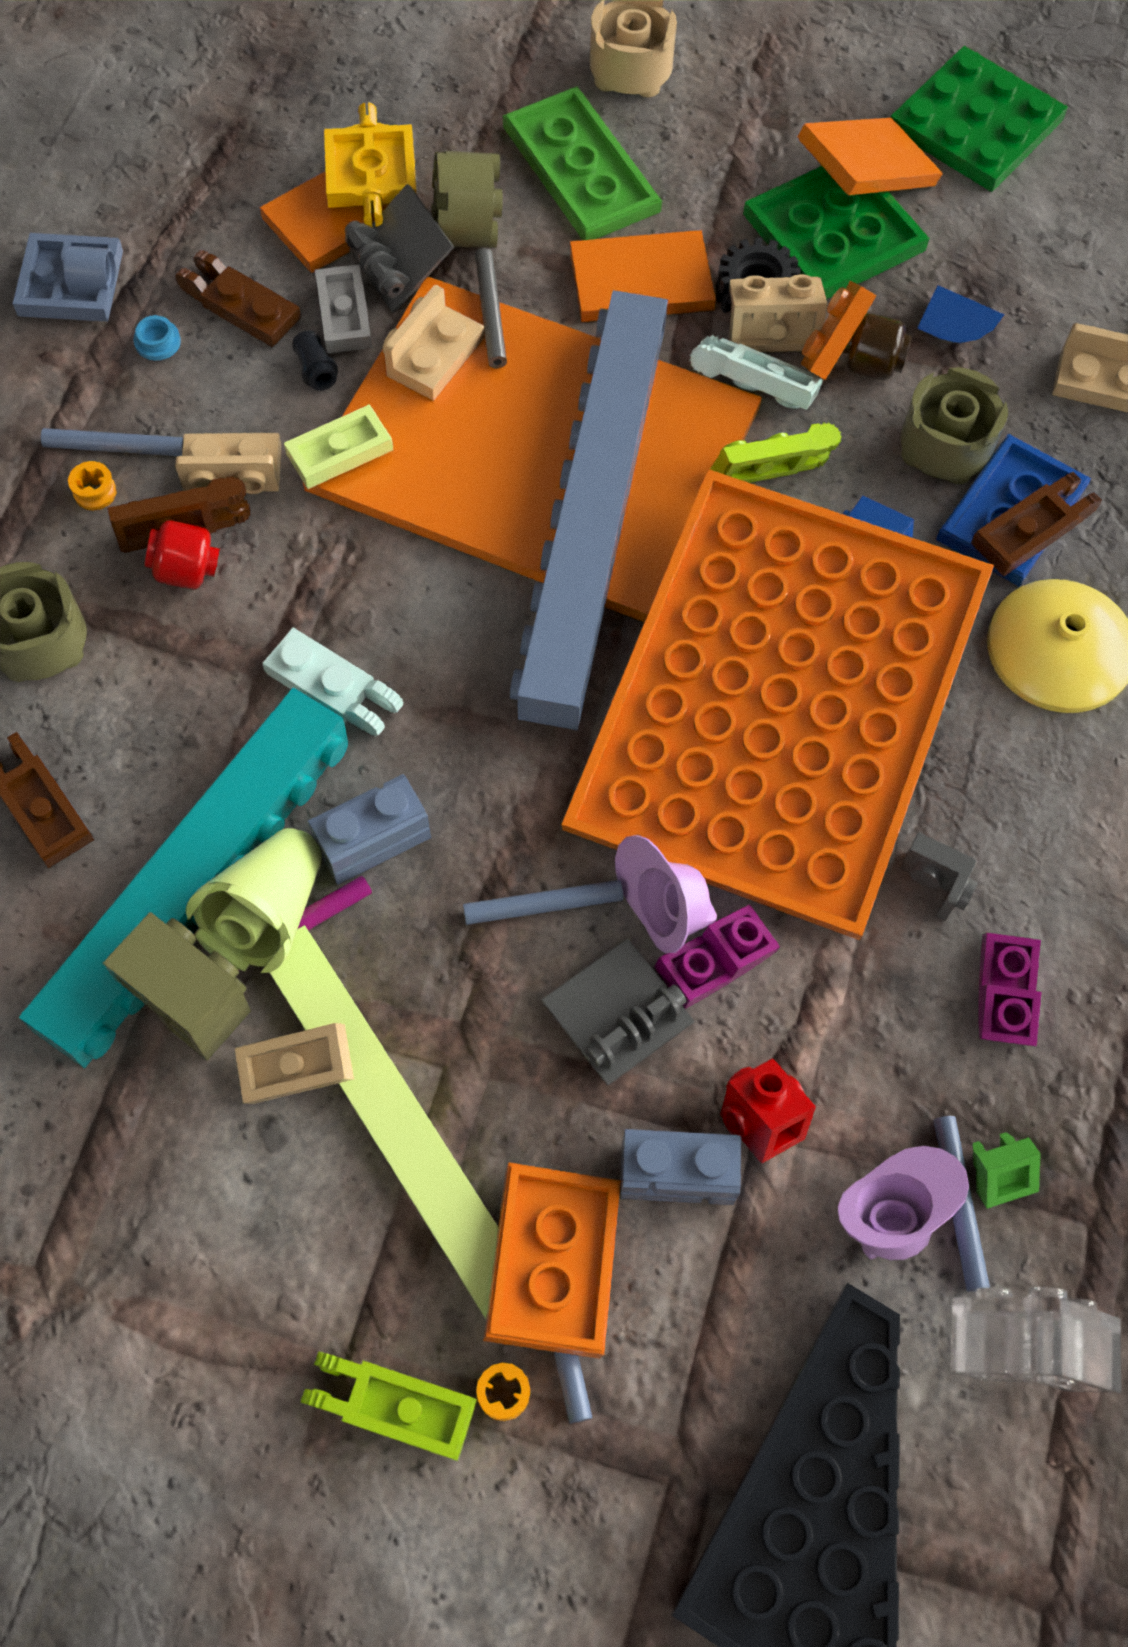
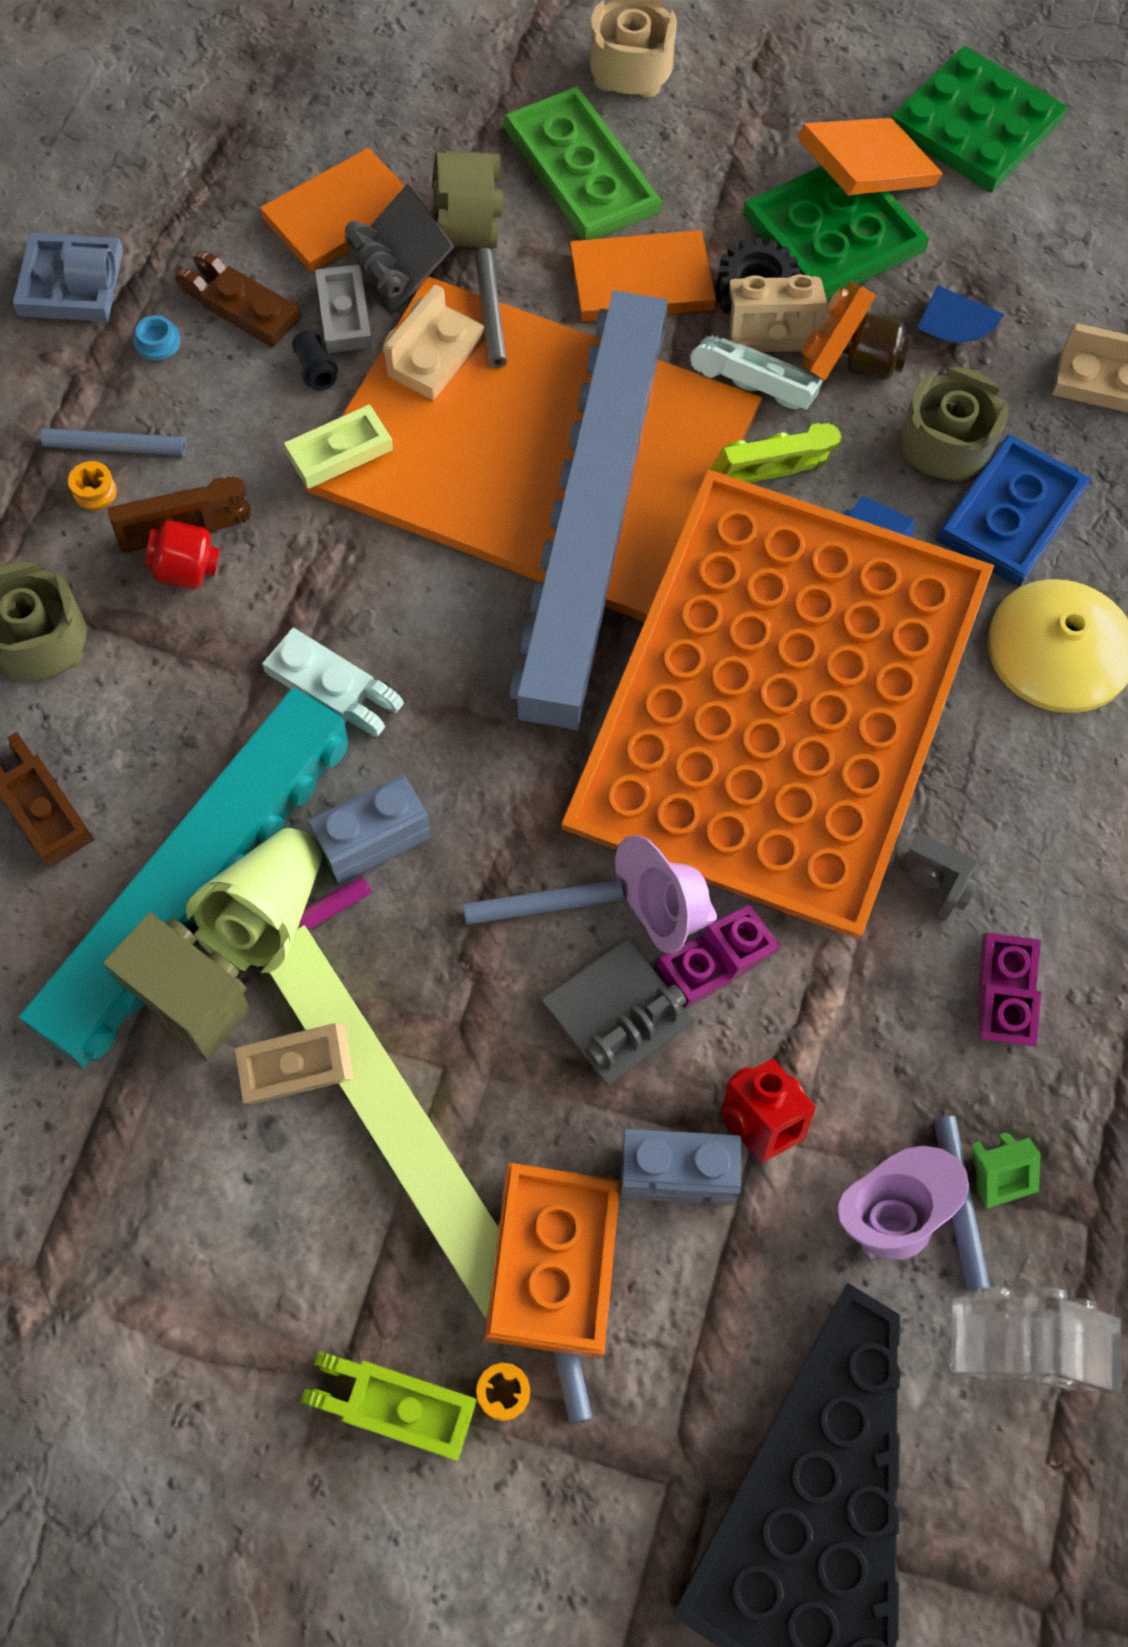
(243, 455): tan bracket -> none
(368, 164): yellow plate -> none
(1033, 524): reddish brown hinge -> none

